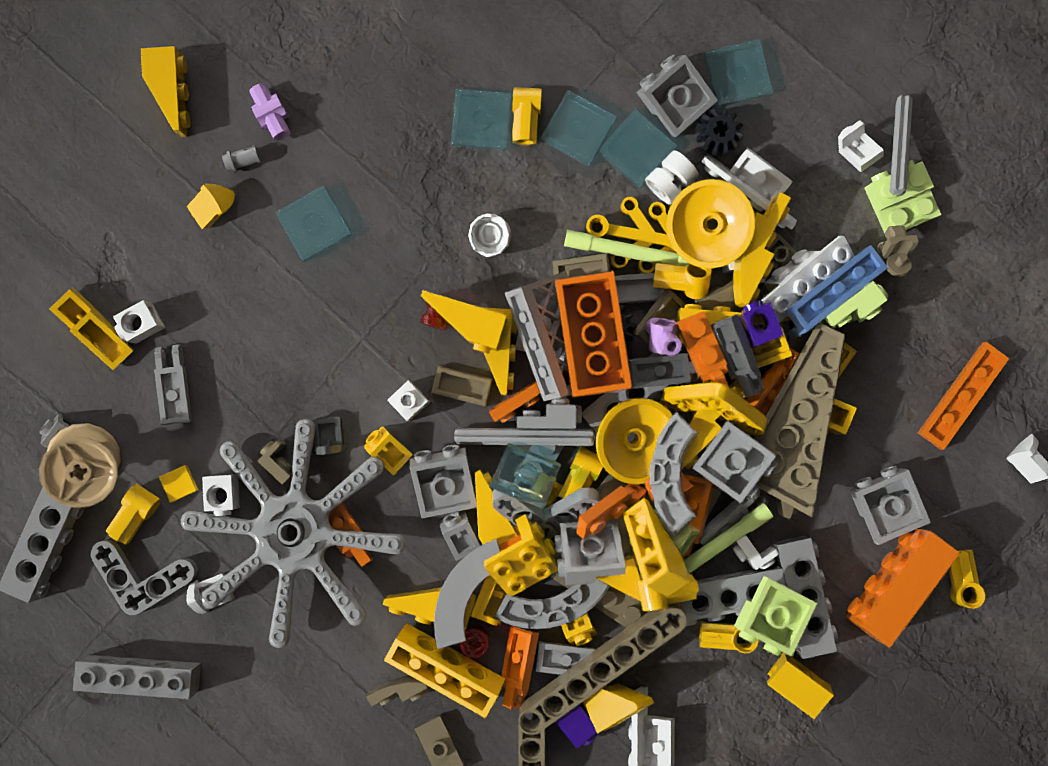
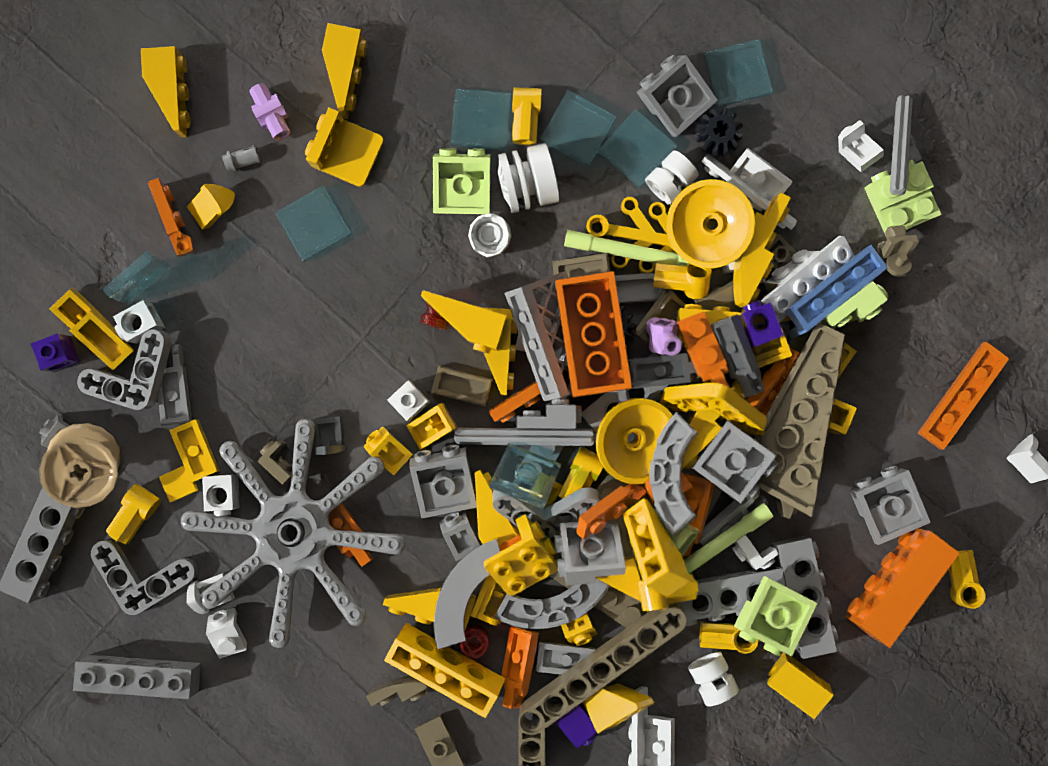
(55, 352): none -> dark purple brick
(137, 278): none -> clear light blue tile
(138, 382): none -> light grey beam
(172, 220): none -> orange hinge
(194, 450): none -> yellow plate
(225, 633): none -> white bracket
(342, 56): none -> yellow slope
(343, 149): none -> yellow bracket
(432, 426): none -> yellow slope
(461, 182): none -> yellowish green plate
(528, 178): none -> white wheel
(715, 683): none -> white wheel

